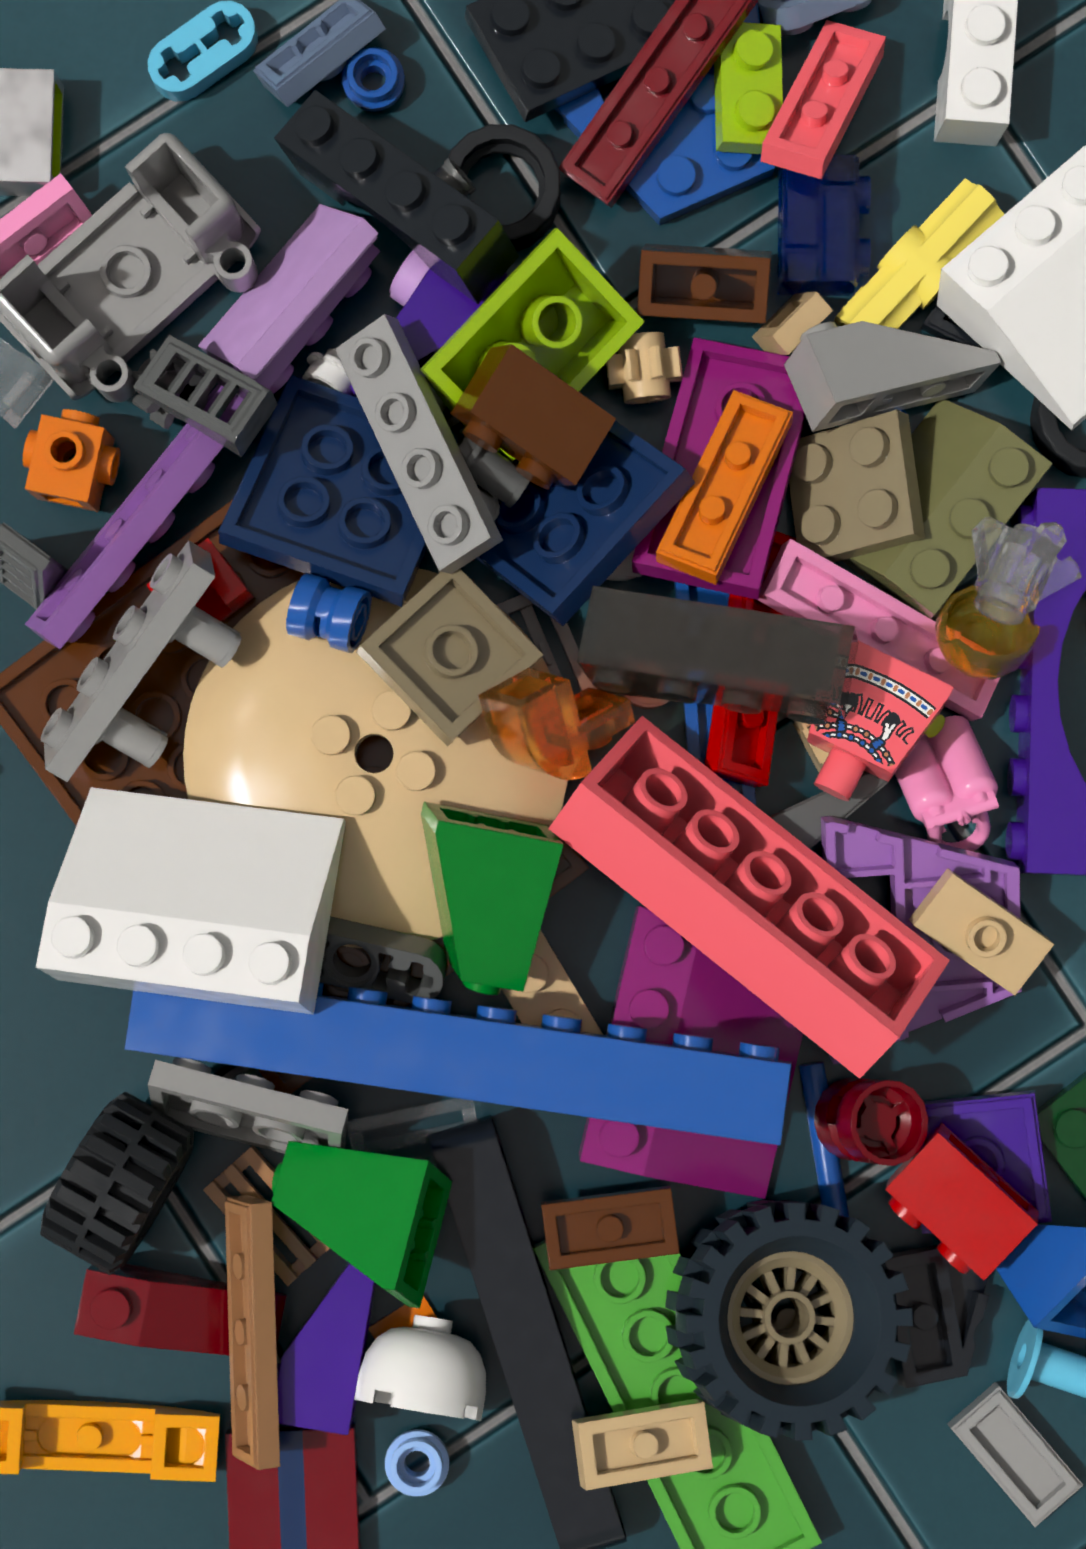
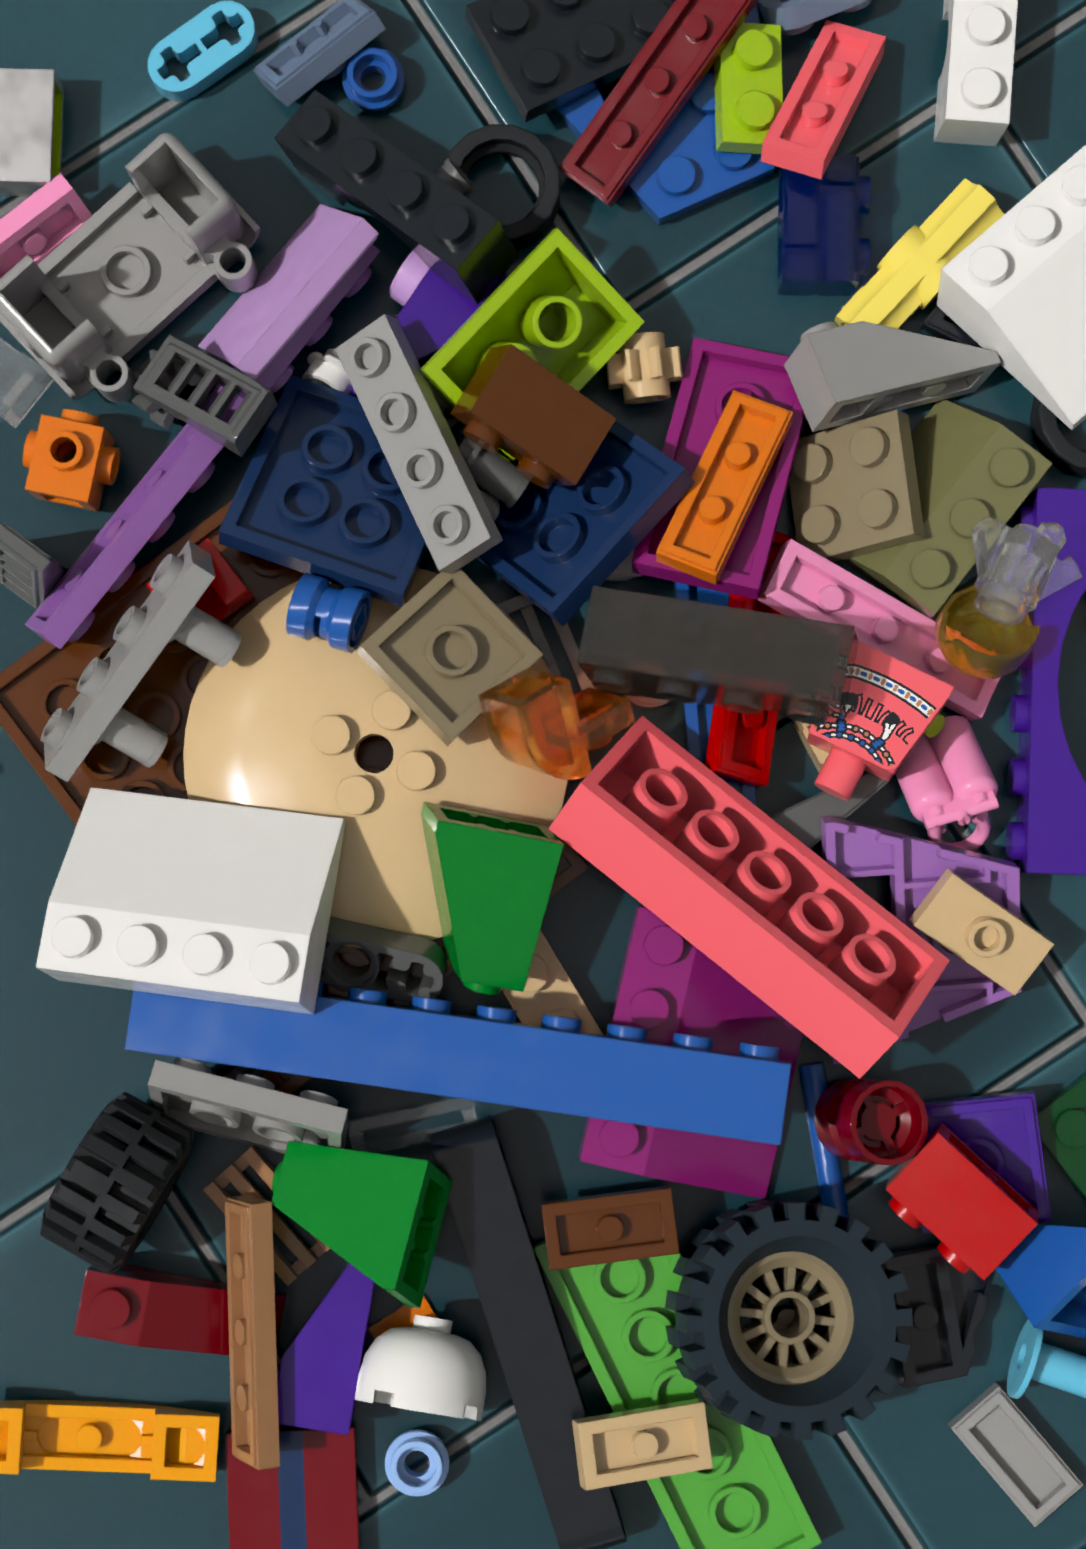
(704, 283): reddish brown brick -> none
(783, 330): tan tile -> none

